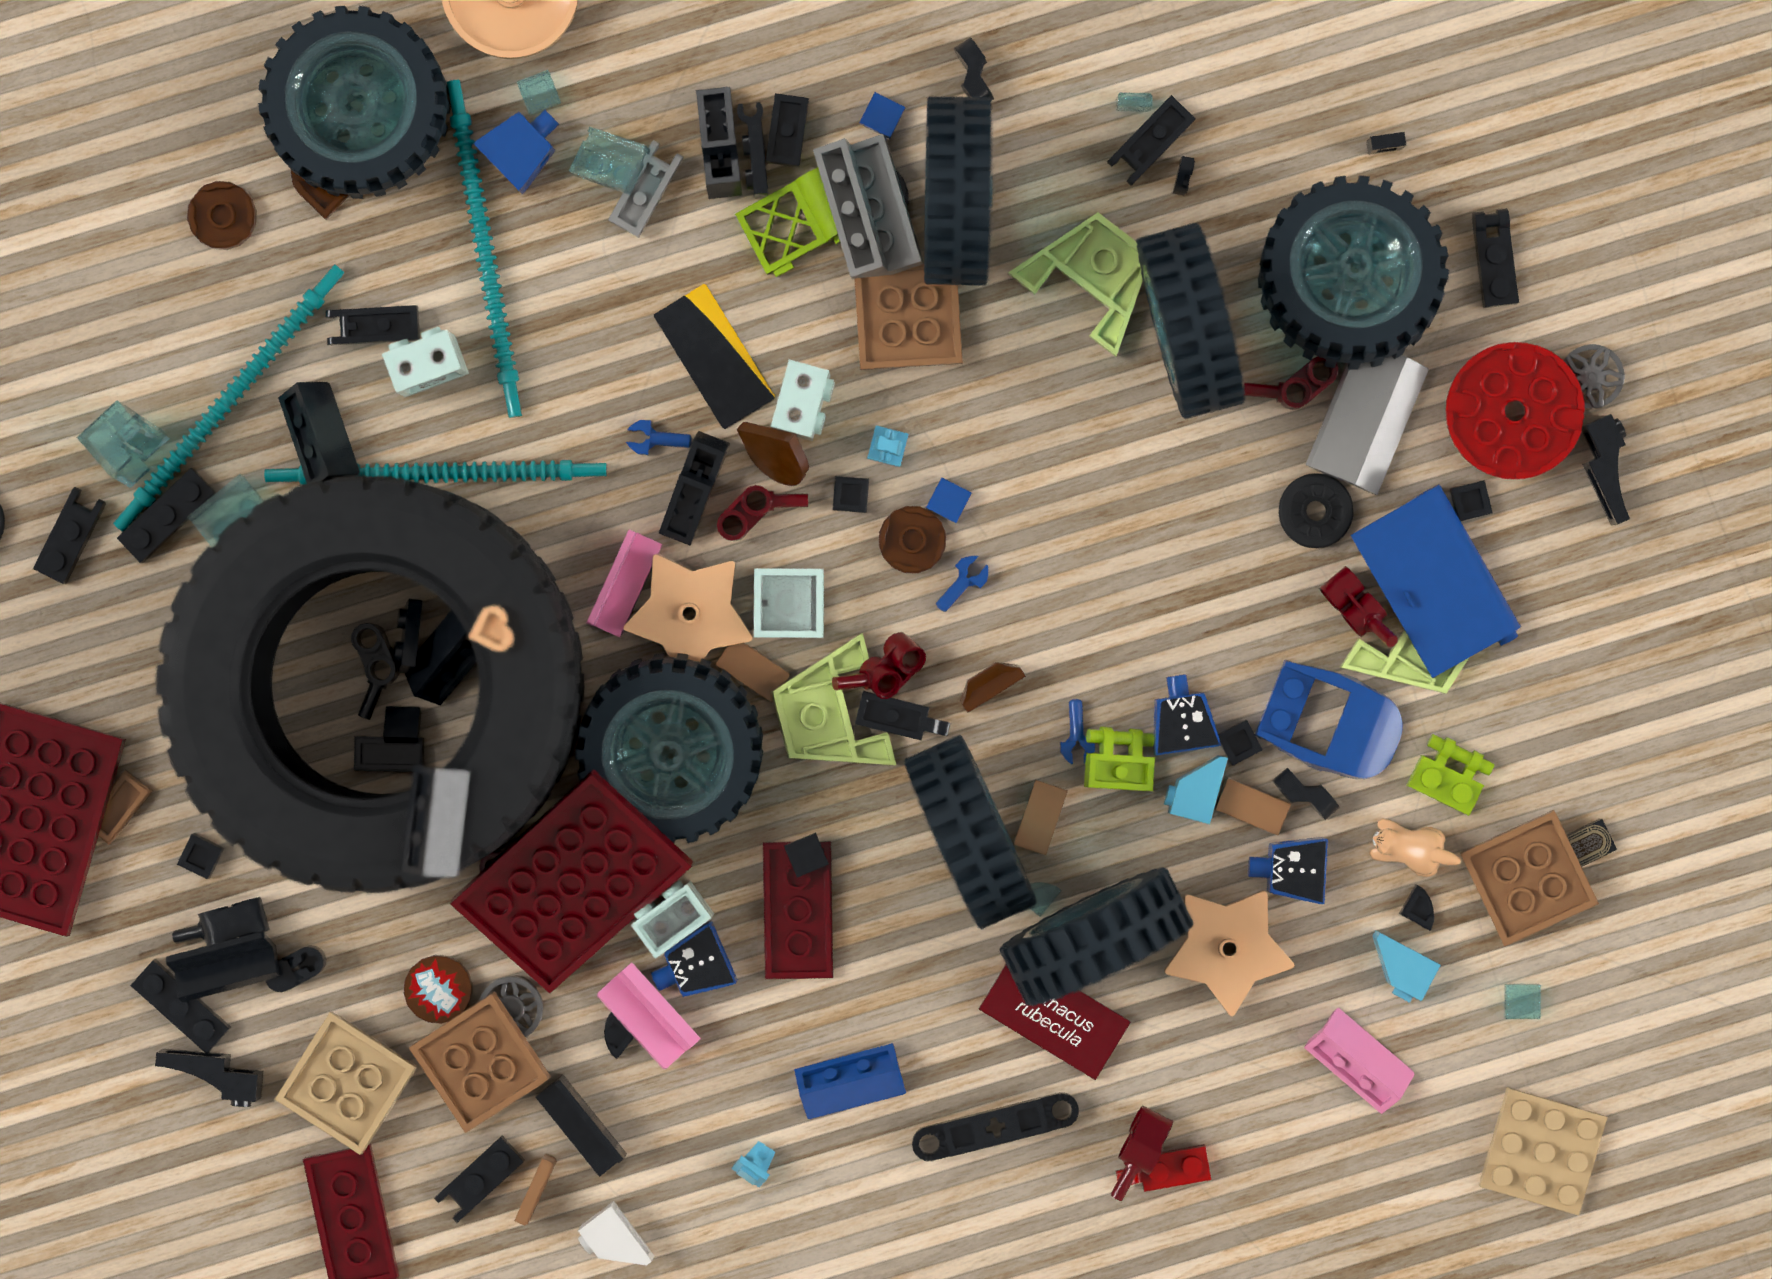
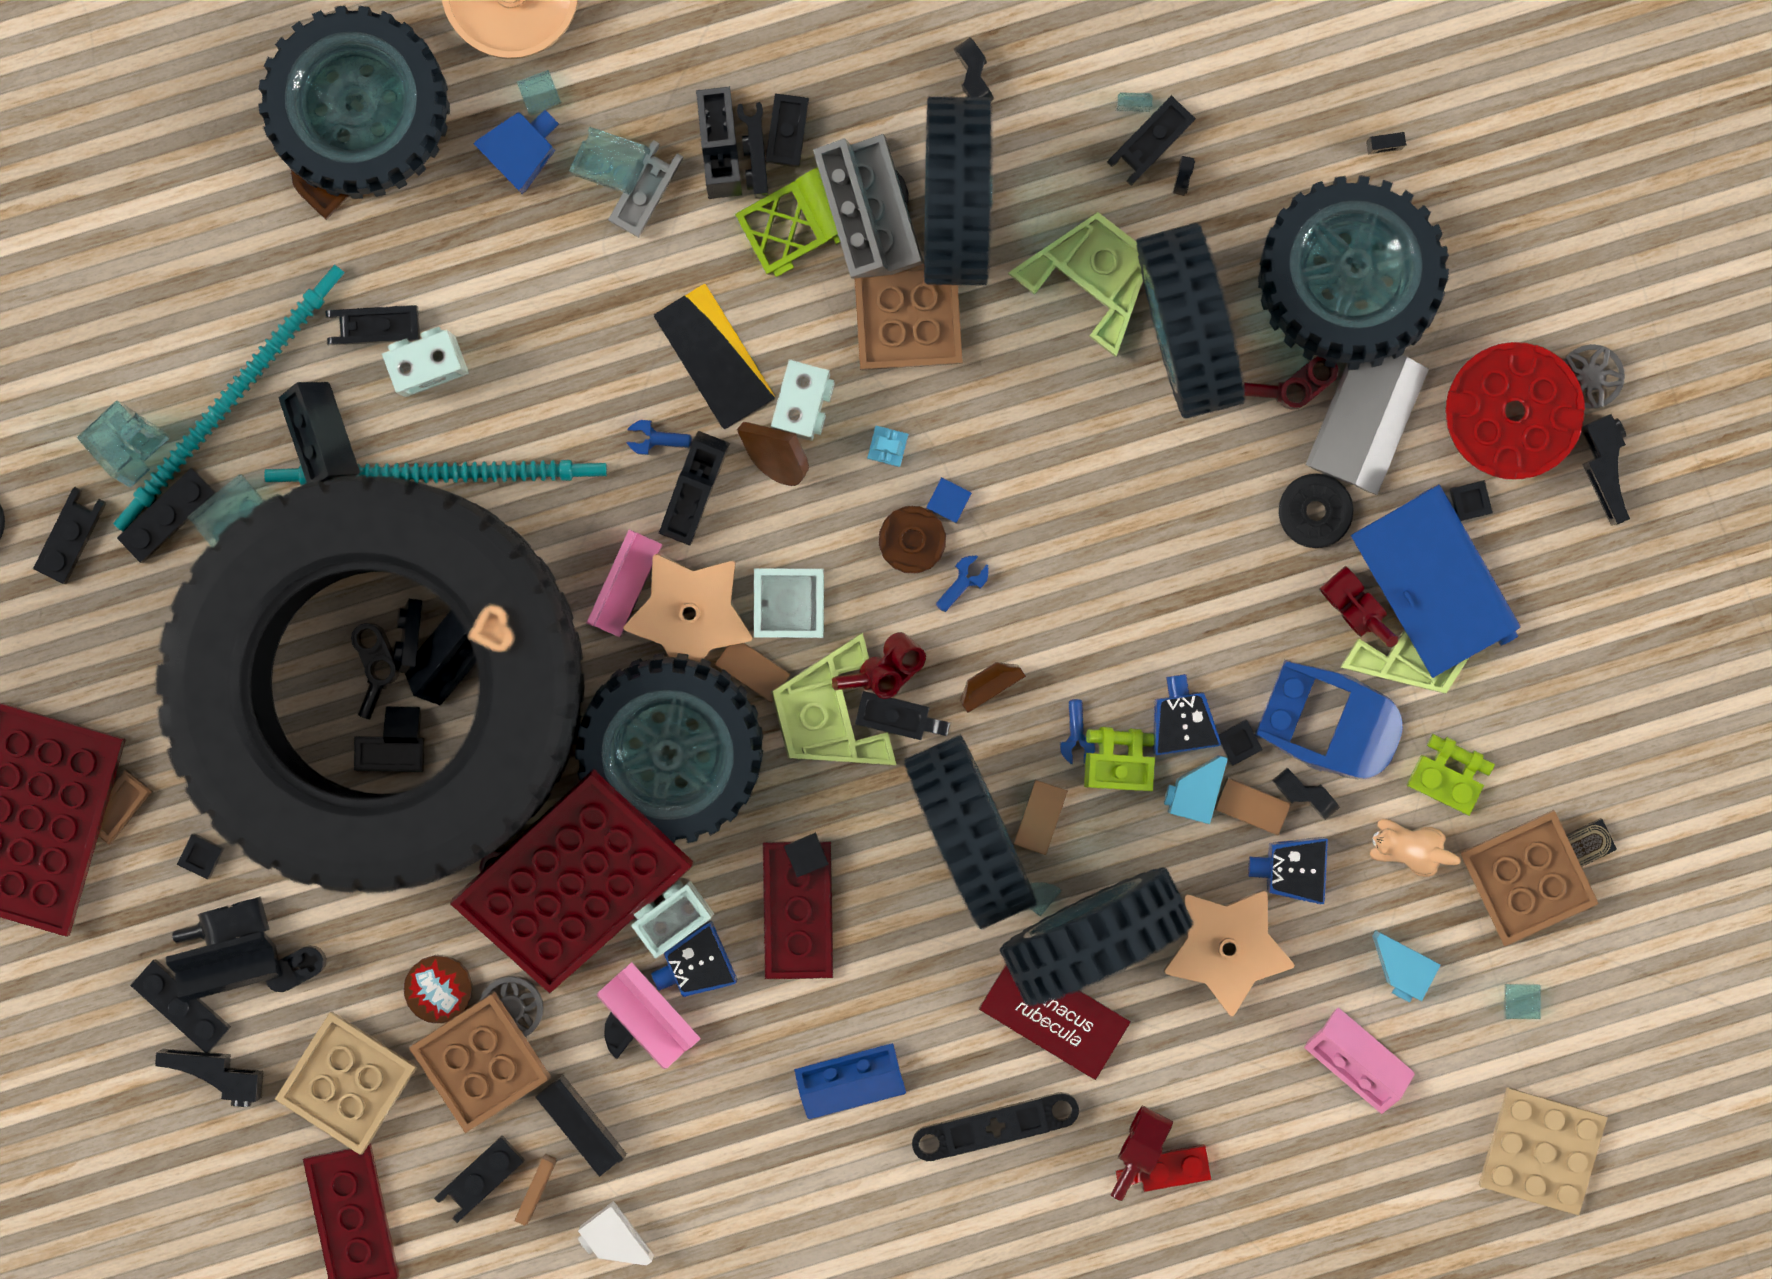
(222, 215): reddish brown tile -> none
(435, 821): panel -> none
(460, 122): teal hose -> none
(750, 517): dark red beam -> none
(755, 1164): medium azure brick -> none
(850, 494): black tile -> none
(882, 115): blue tile -> none
(1419, 908): black tile -> none
(1495, 259): black plate -> none

